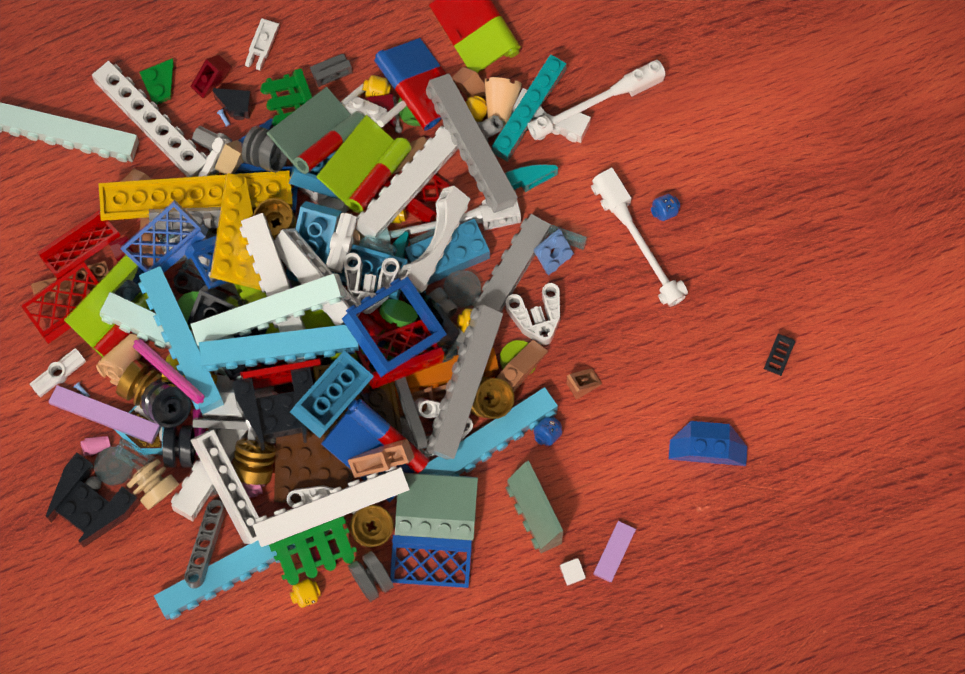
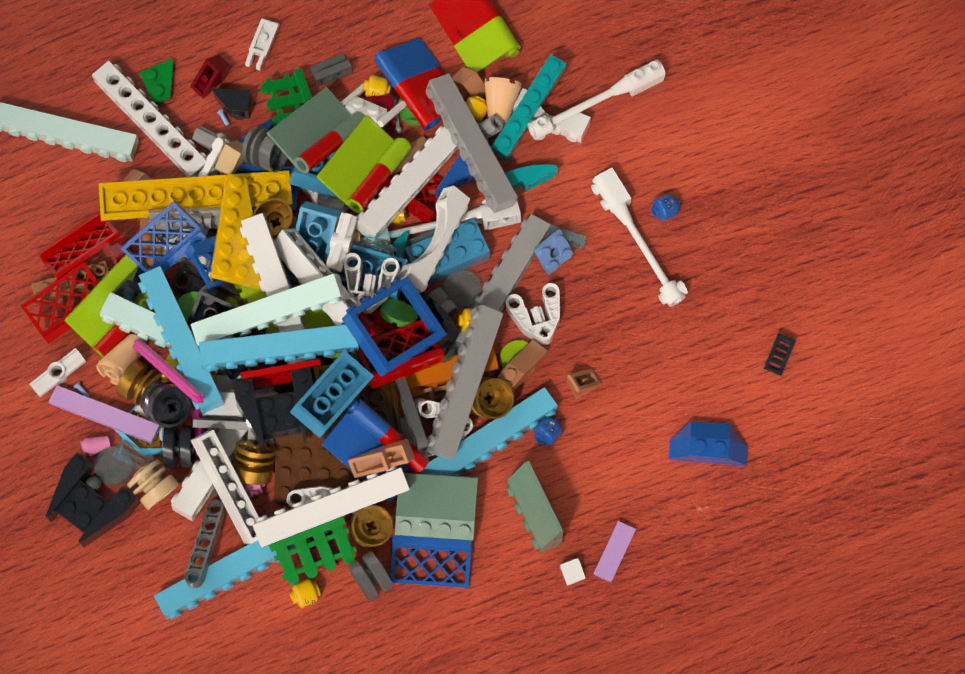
(456, 176): none -> blue slope

